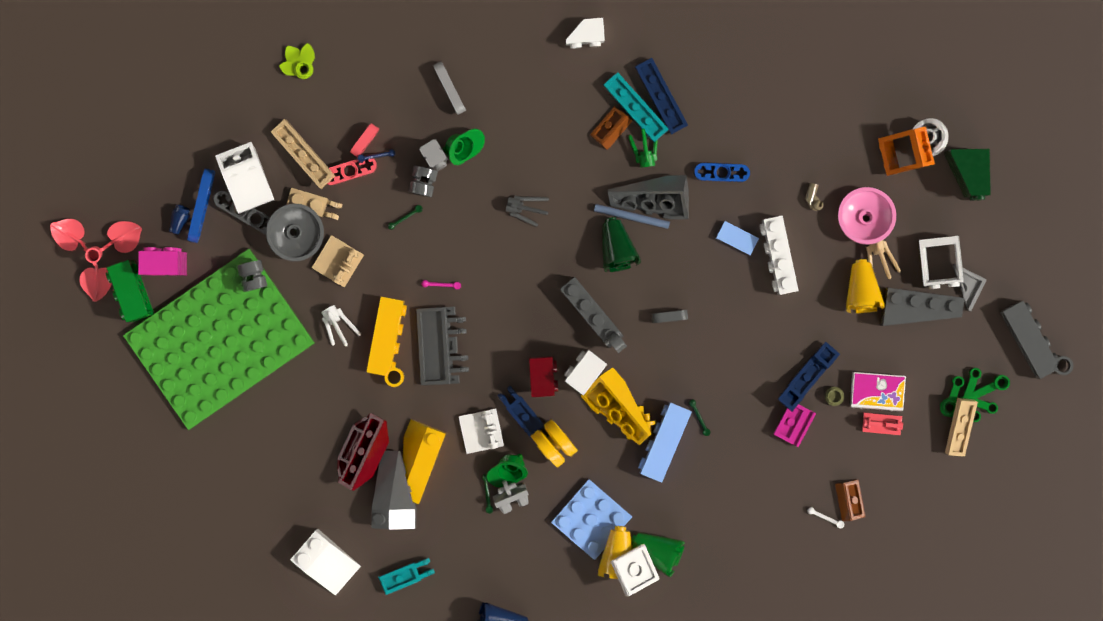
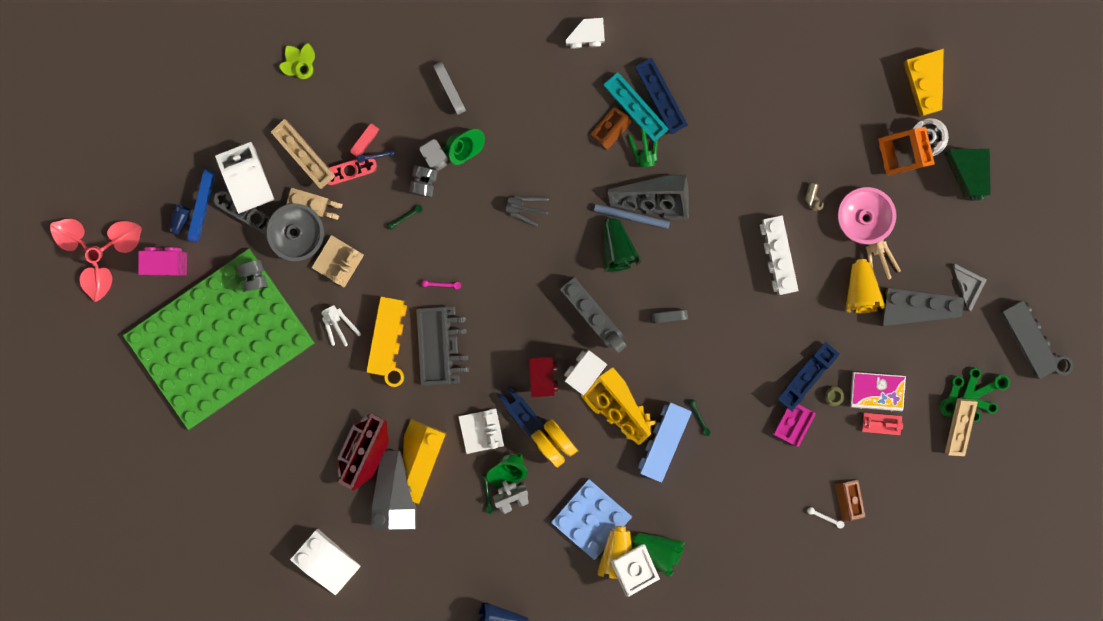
(129, 291): green brick -> none
(404, 576): teal hinge -> none
(727, 179): blue beam -> none
(737, 238): light blue tile -> none
(926, 81): none -> yellow wedge
(952, 282): white window -> none

